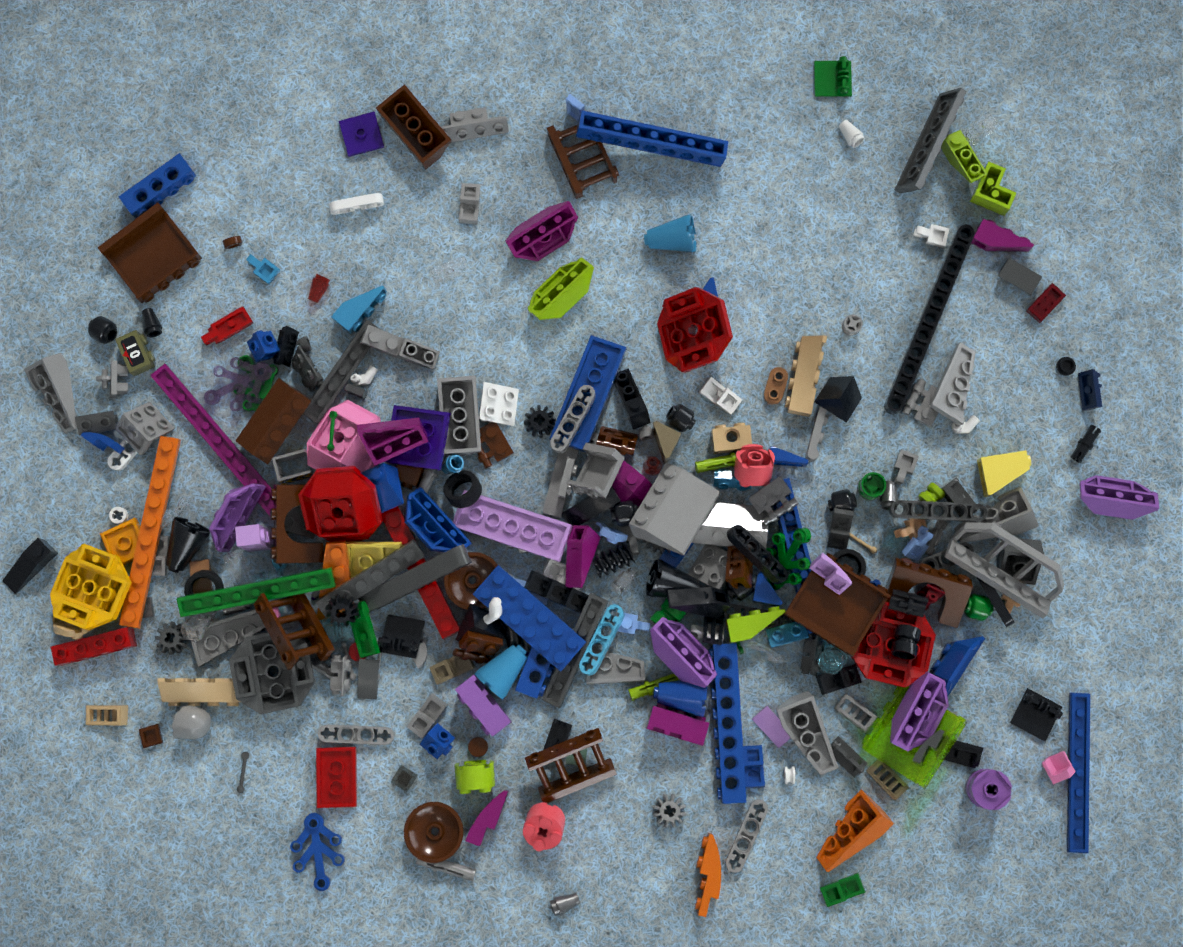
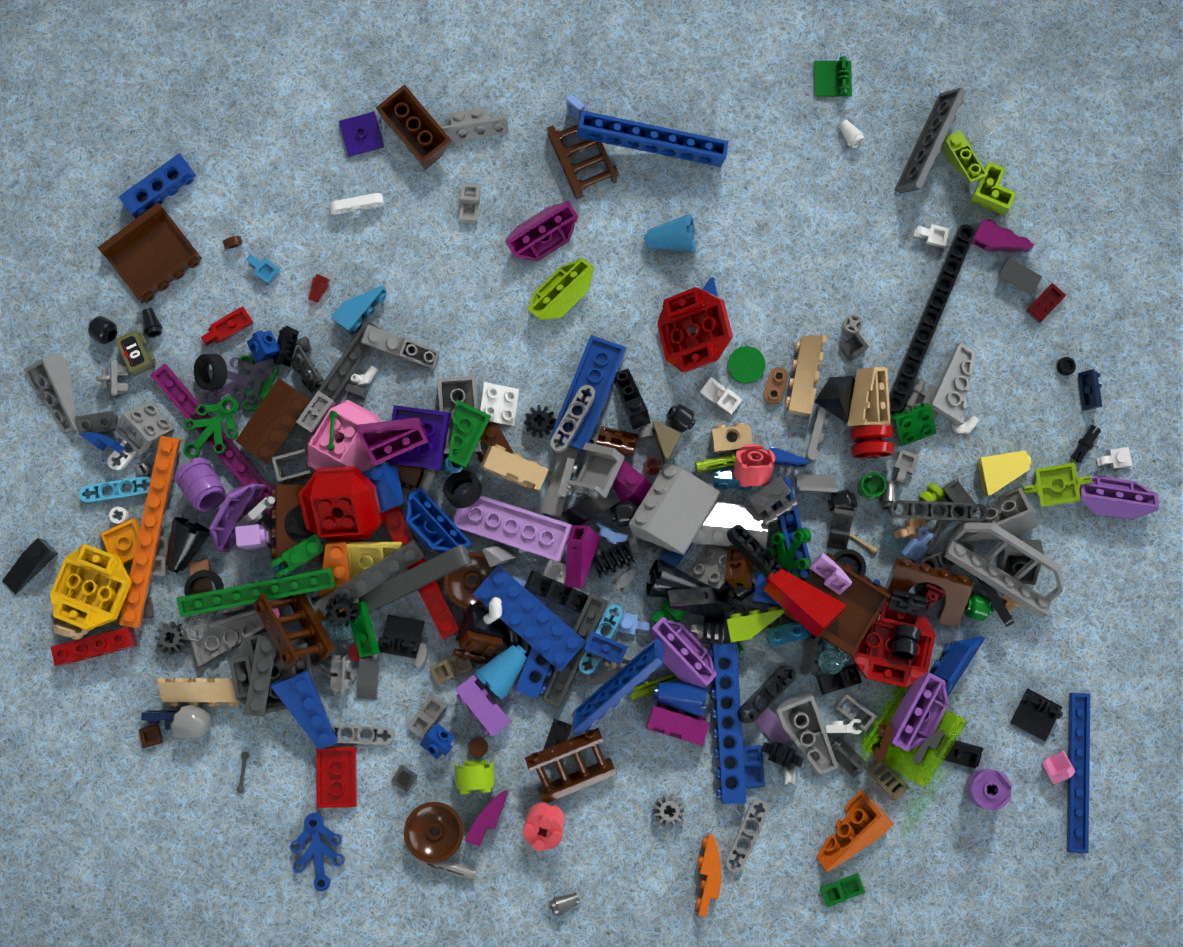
(117, 490): none -> medium azure beam
(119, 714): tan slope -> none
(147, 467): none -> light grey hinge
(156, 716): none -> dark blue plate
(200, 484): none -> medium lavender piece
(212, 425): none -> green plant
(219, 371): none -> black tyre
(257, 512): none -> light grey plate
(260, 677): none -> dark grey plate
(298, 554): none -> green hinge
(305, 705): none -> blue wing
(315, 412): none -> light grey hinge
(466, 432): none -> green wing
(499, 555): none -> light grey slope
(514, 468): none -> tan wedge
(605, 648): none -> blue plate
(618, 686): none -> blue plate
(746, 364): none -> green tile
(768, 696): none -> black beam
(782, 754): none -> black gear
(803, 601): none -> red slope
(815, 484): none -> light grey panel
(838, 727): none -> white plate
(854, 346): none -> dark grey panel
(870, 398): none -> tan wedge
(872, 441): none -> red wheel
(884, 737): none -> reddish brown plate
(915, 424): none -> green hinge
(1058, 484): none -> lime plate
(1117, 458): none -> white plate

